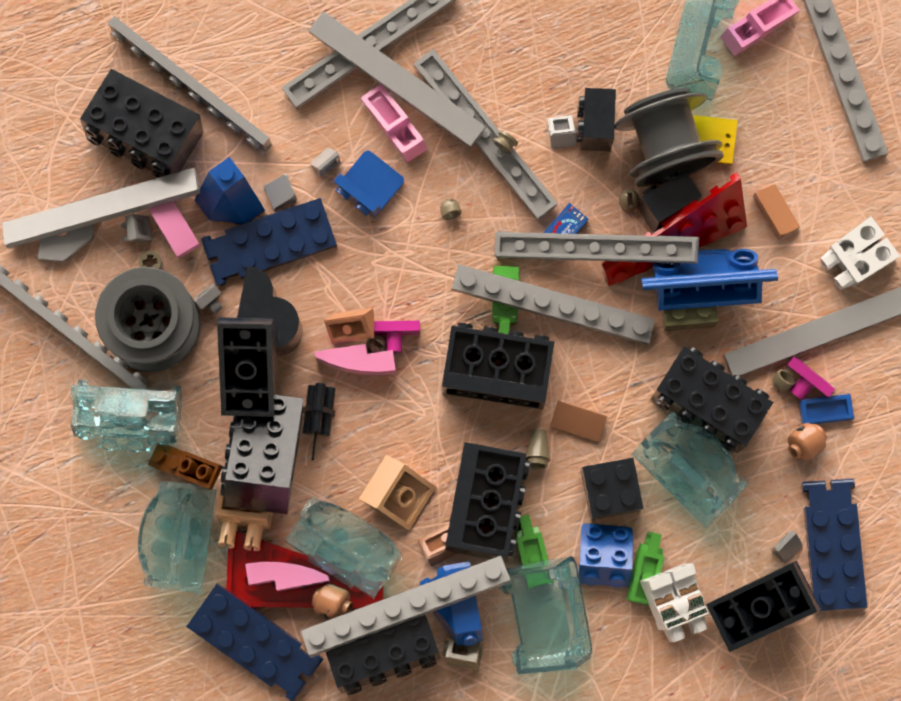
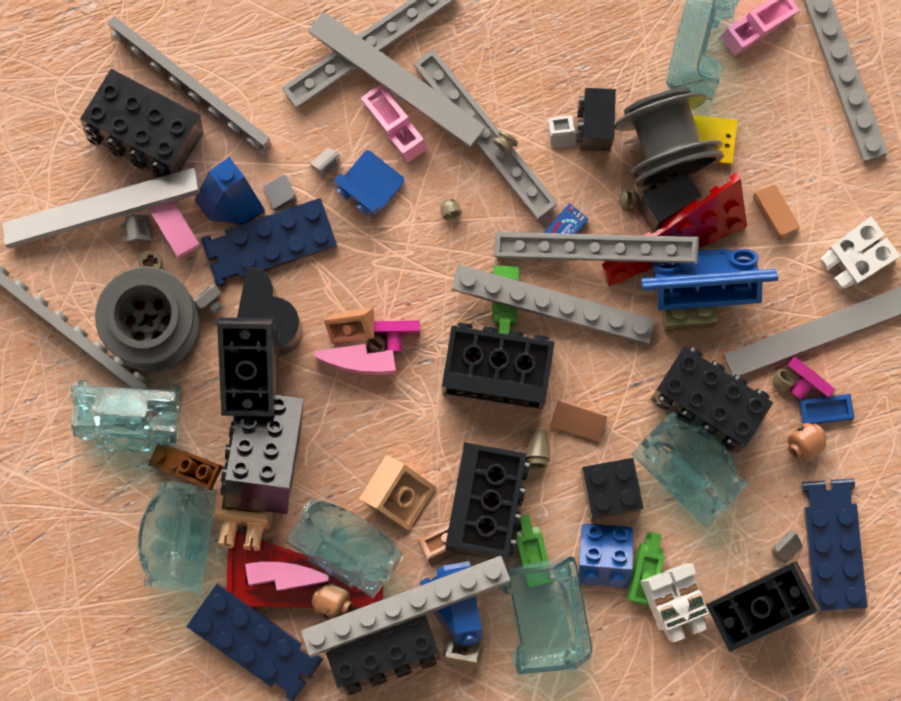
(61, 248): light grey tile -> none
(318, 411): black piece -> none

